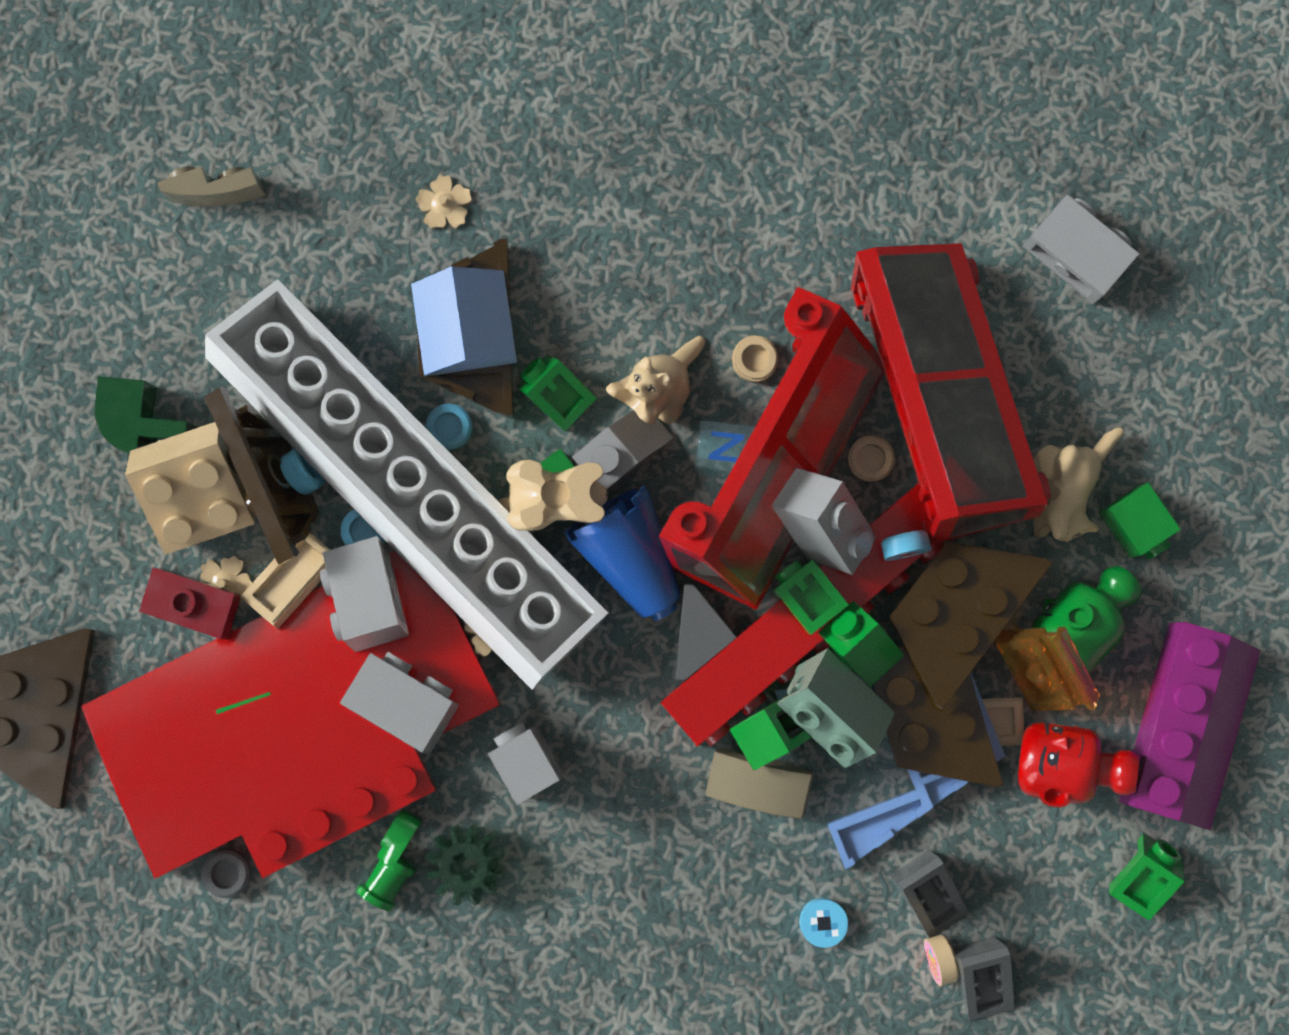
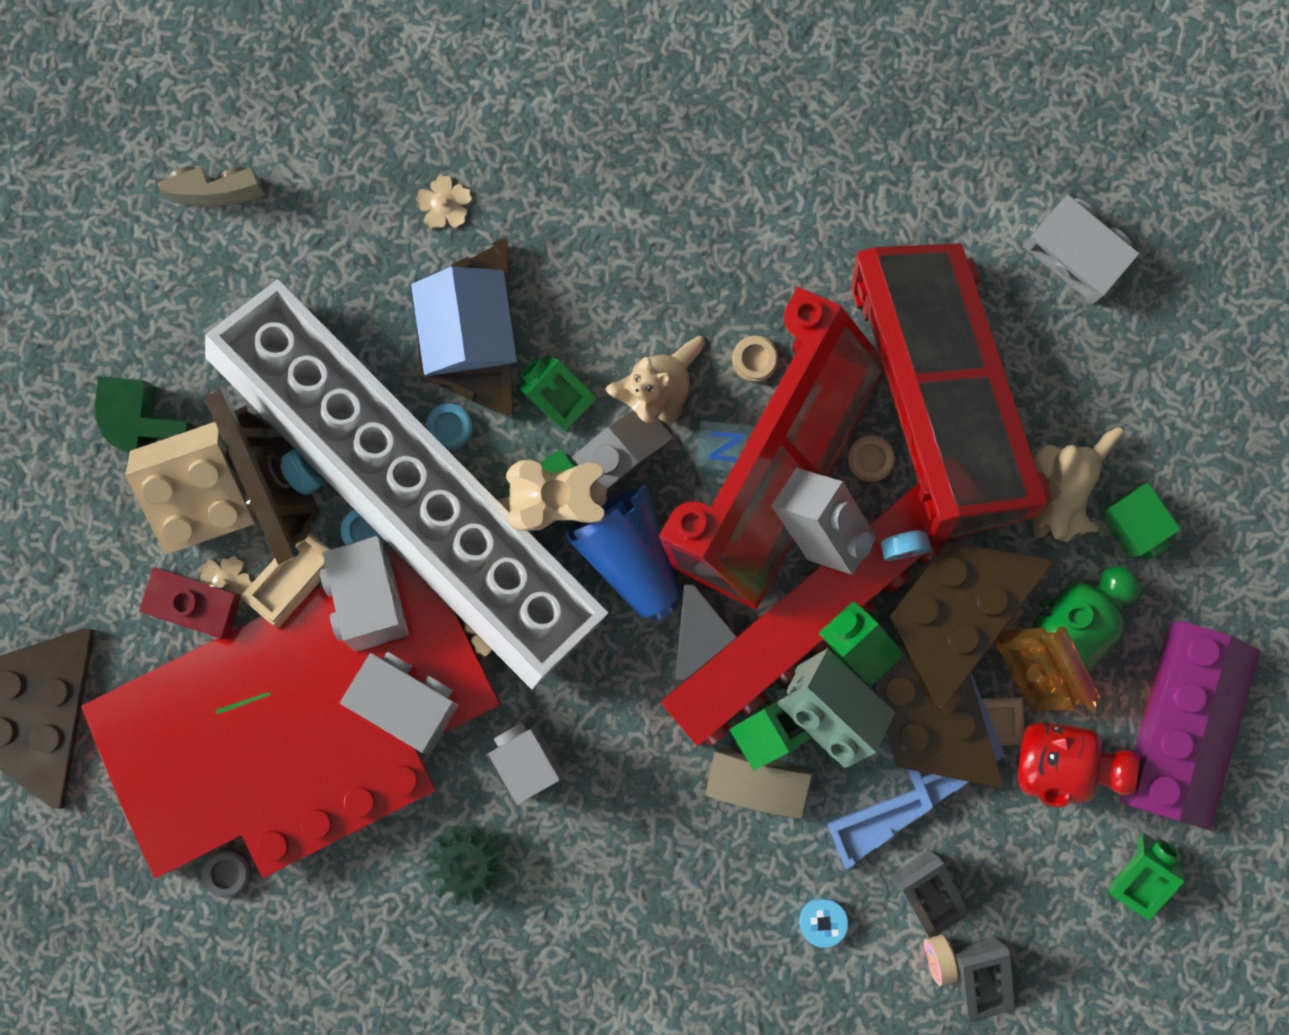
(391, 869): green connector -> none
(809, 595): green bracket -> none

